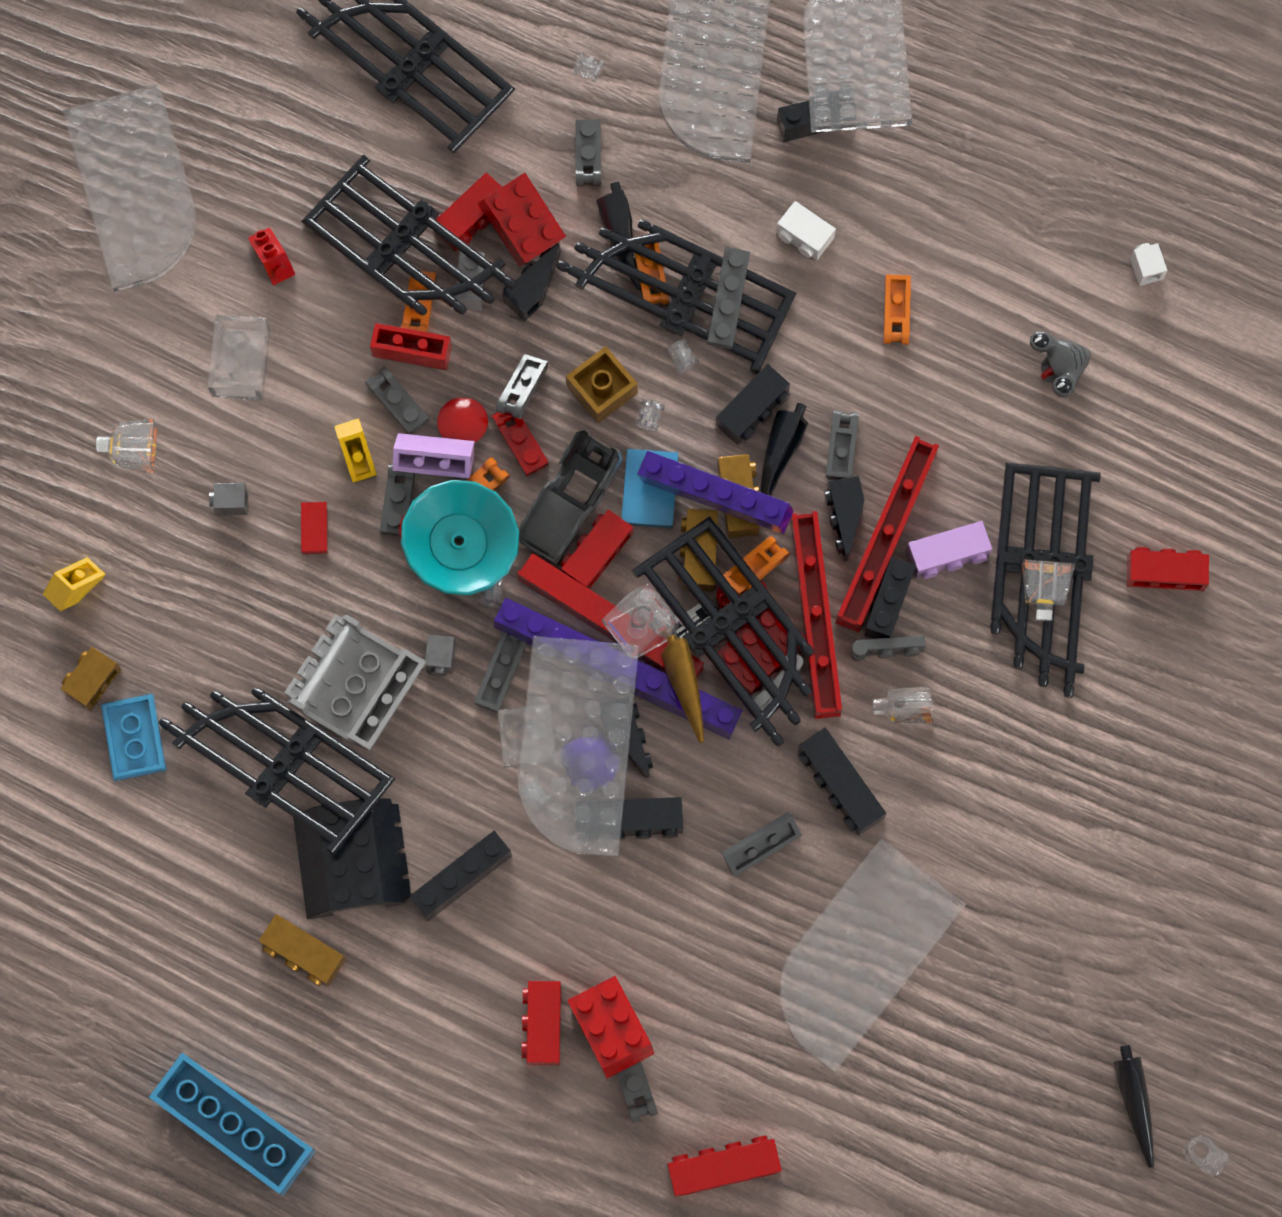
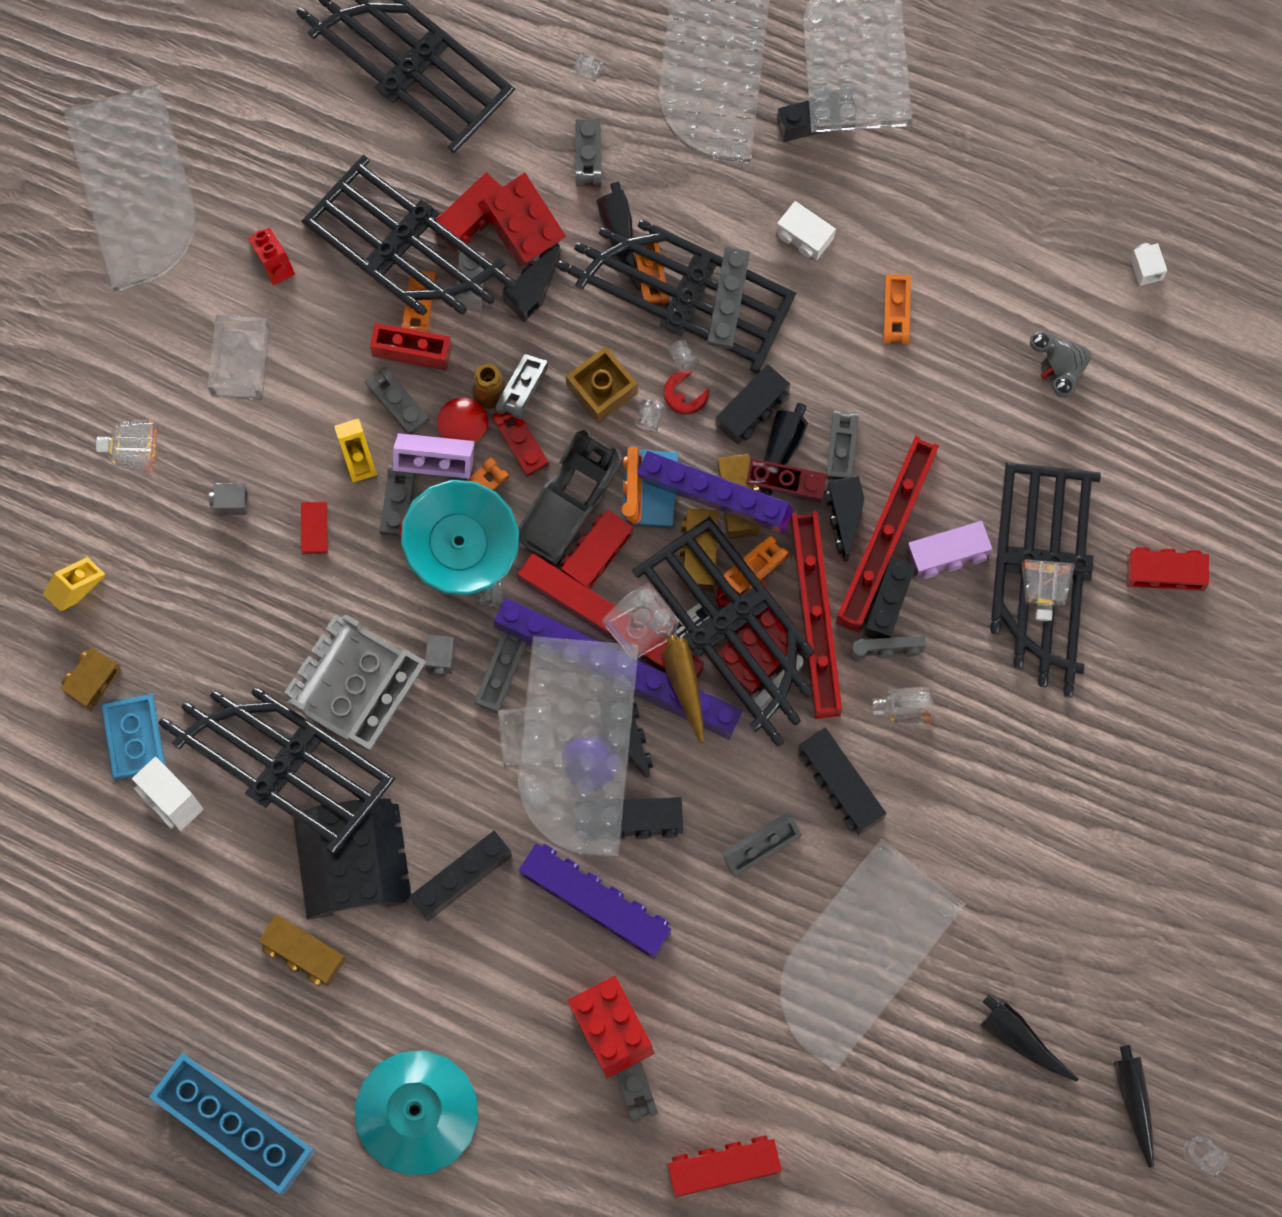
(166, 795): none -> white brick
(421, 1141): none -> teal dish
(488, 385): none -> pearl gold plant
(542, 1023): red brick -> none
(595, 901): none -> dark purple brick
(633, 486): none -> orange plate
(675, 401): none -> red head
(787, 480): none -> dark red slope
(1014, 1032): none -> black piece

